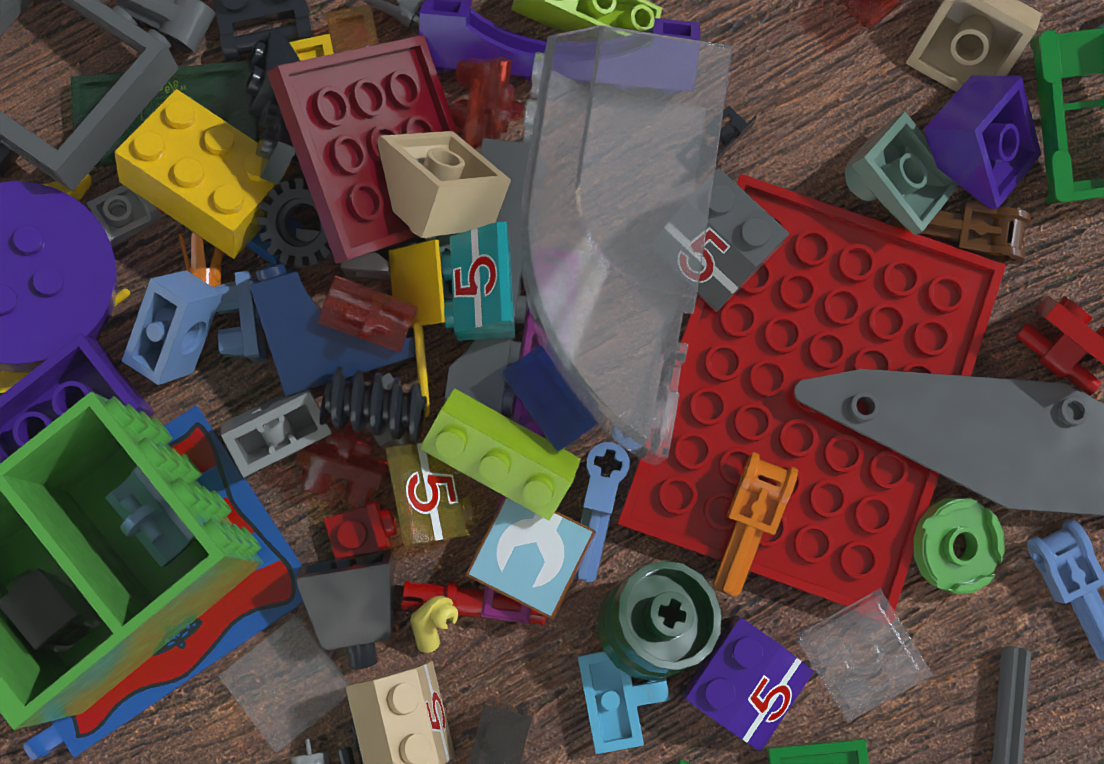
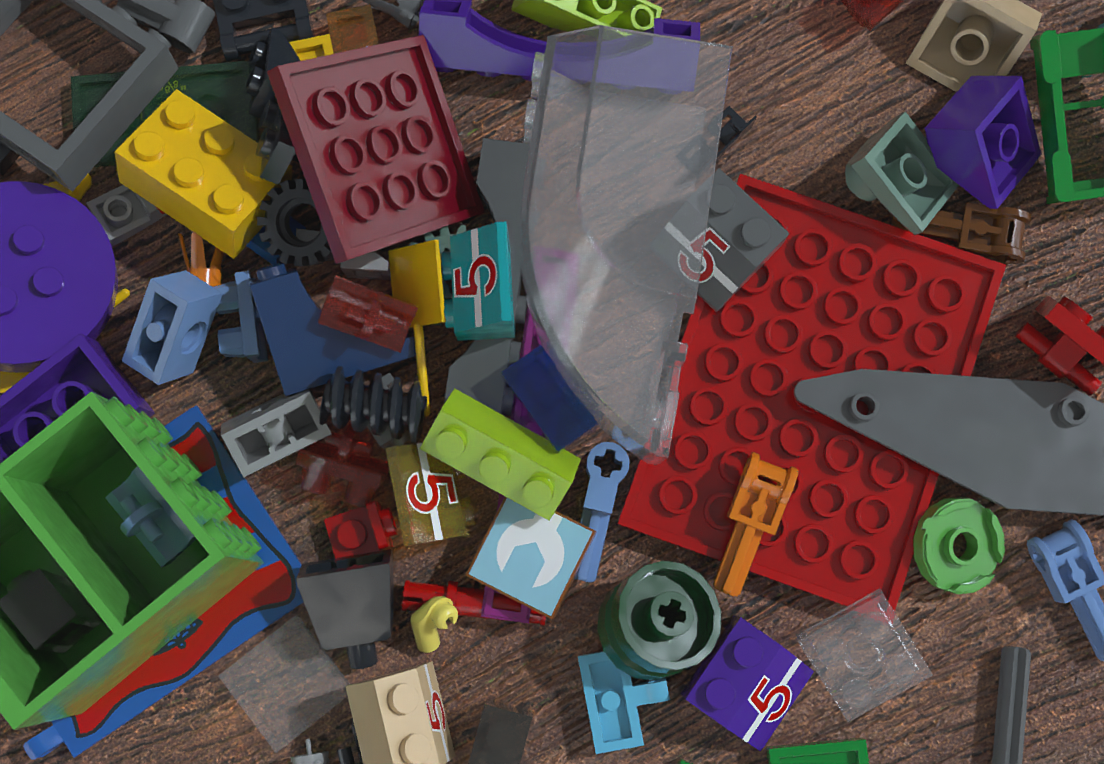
(440, 183): tan slope -> none
(489, 101): clear red hips -> none

